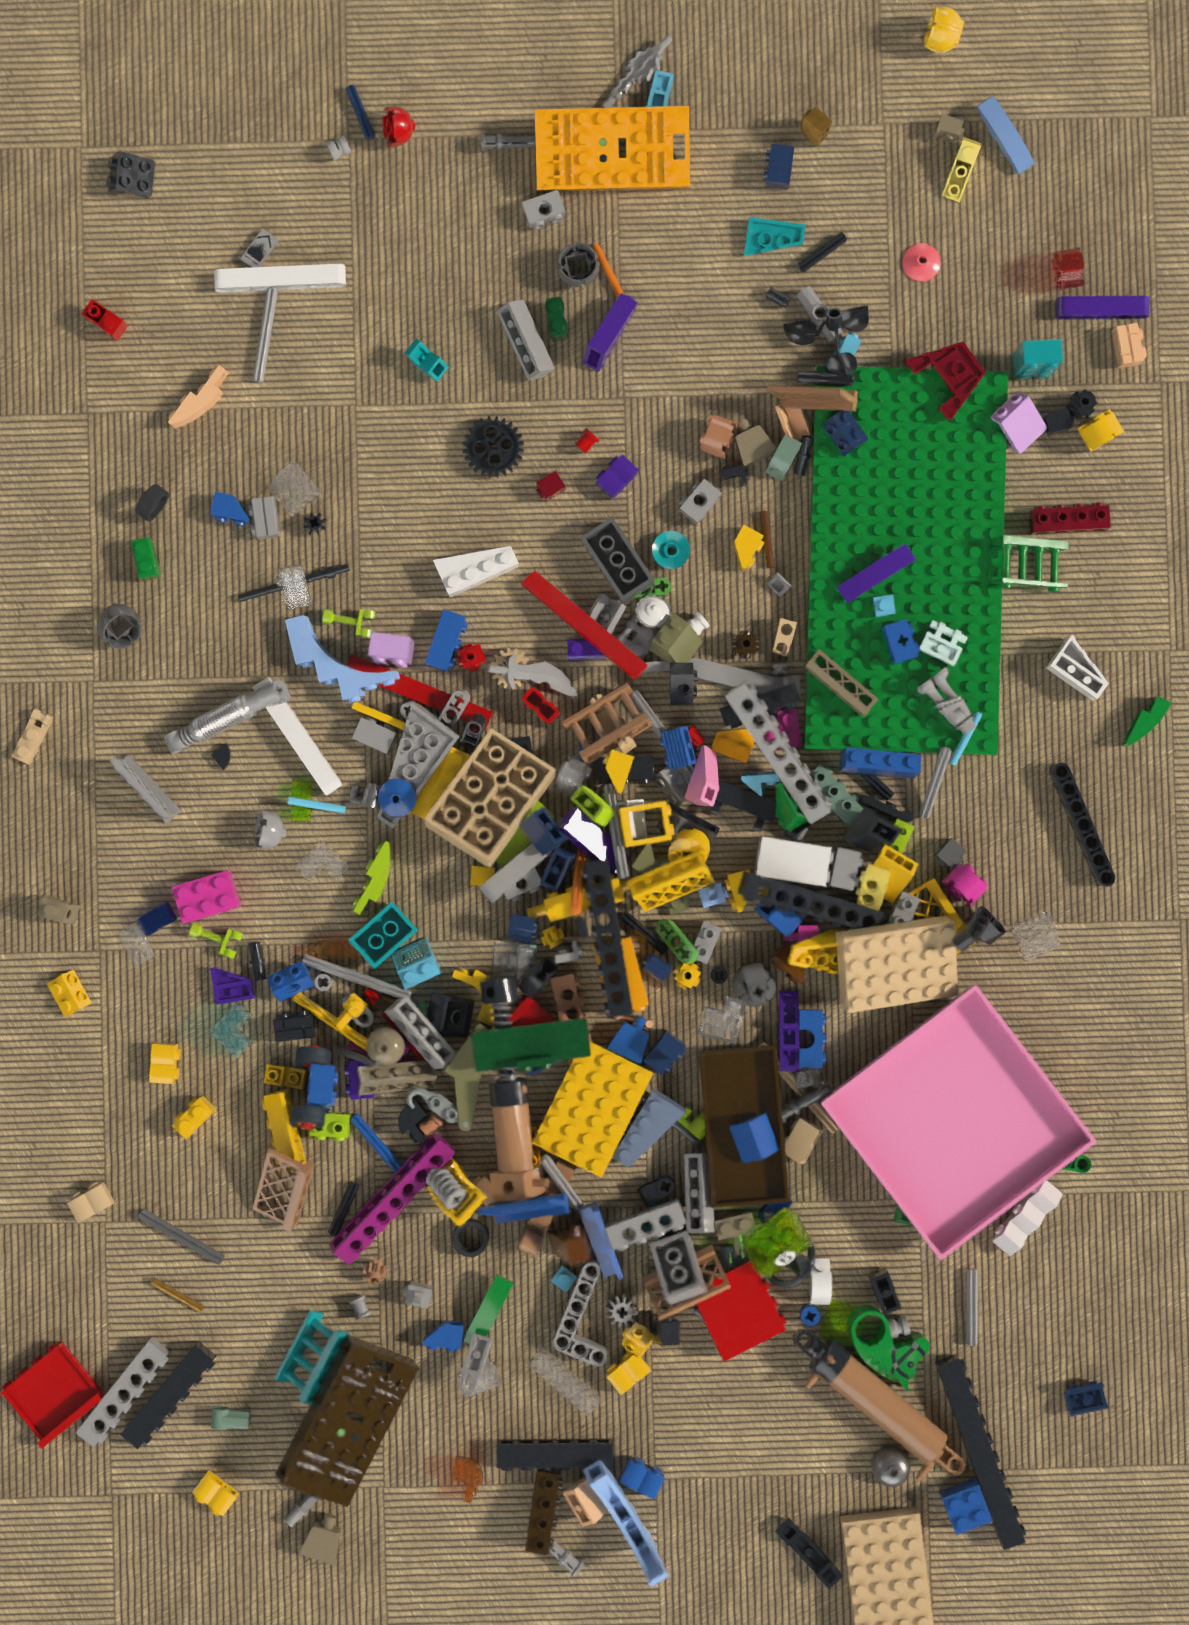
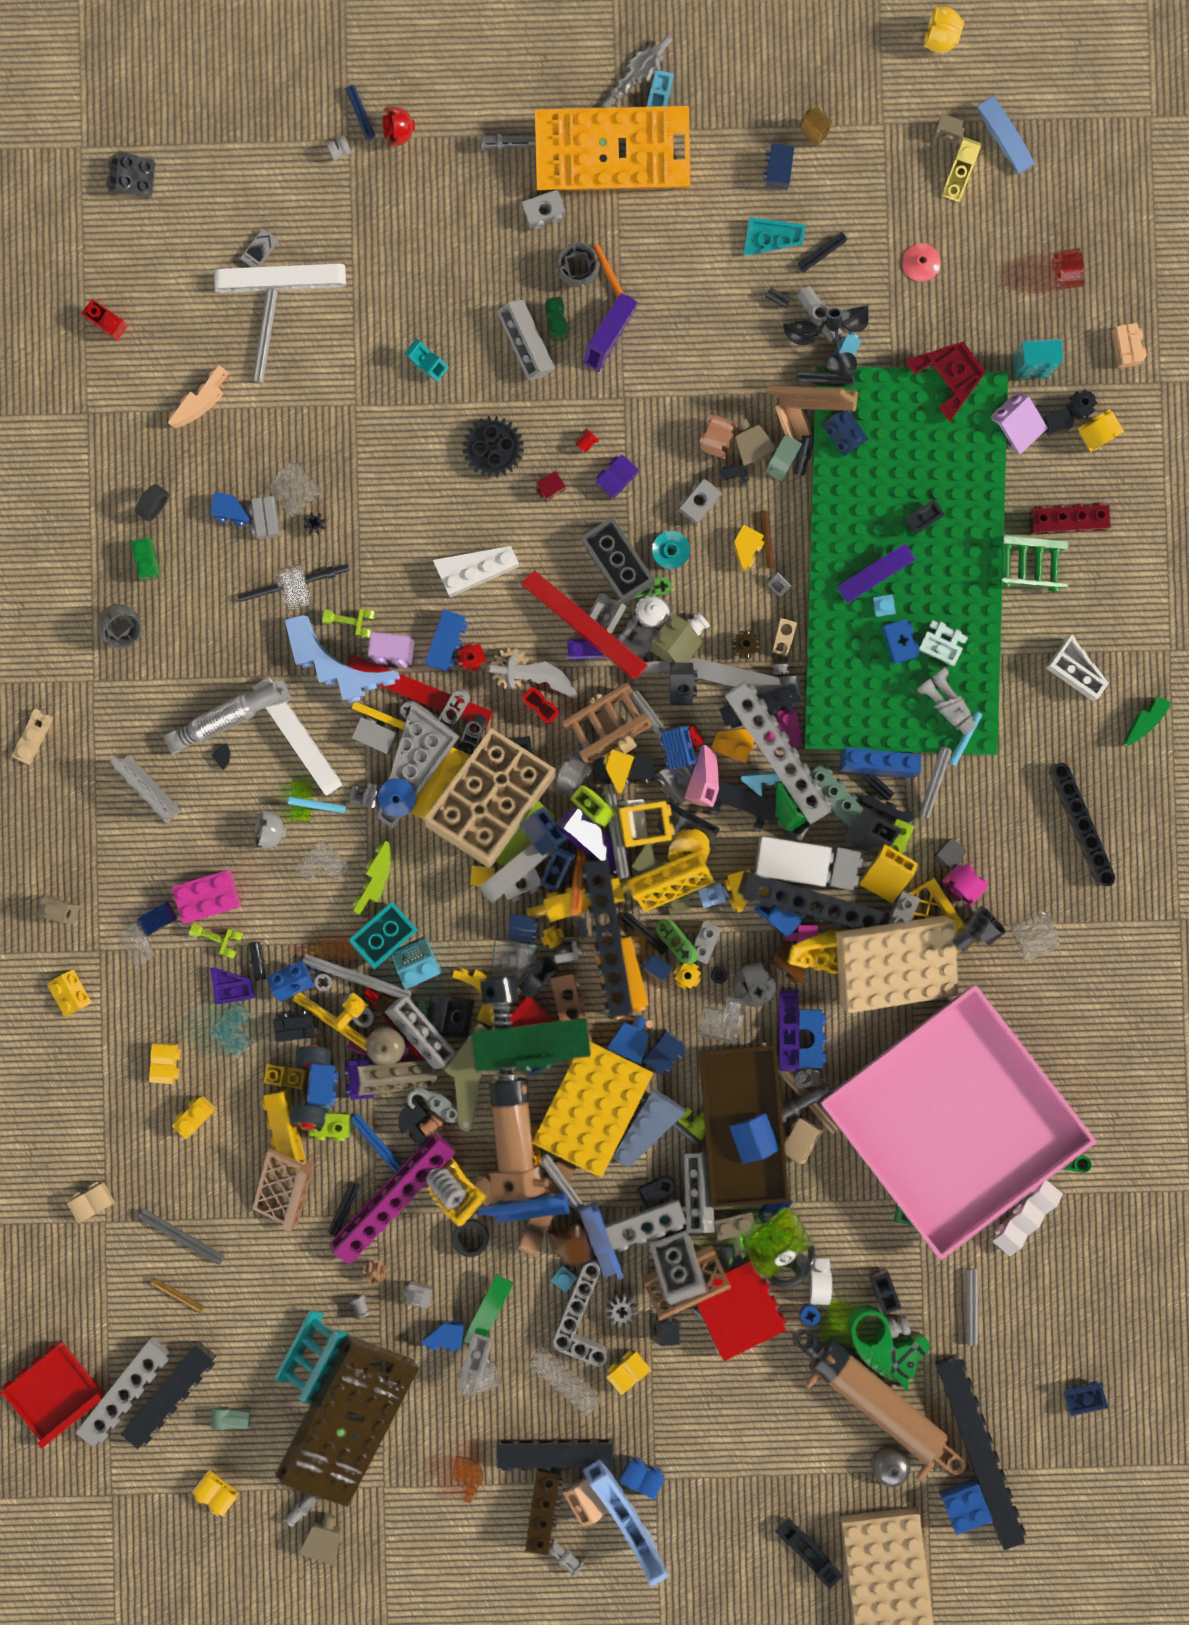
(356, 1056): dark grey bar -> none
(637, 1339): yellow brick -> none
(839, 689): dark tan fence -> none
(873, 887): light yellow brick -> none
(924, 517): none -> black plate
(1102, 307): dark purple beam -> none

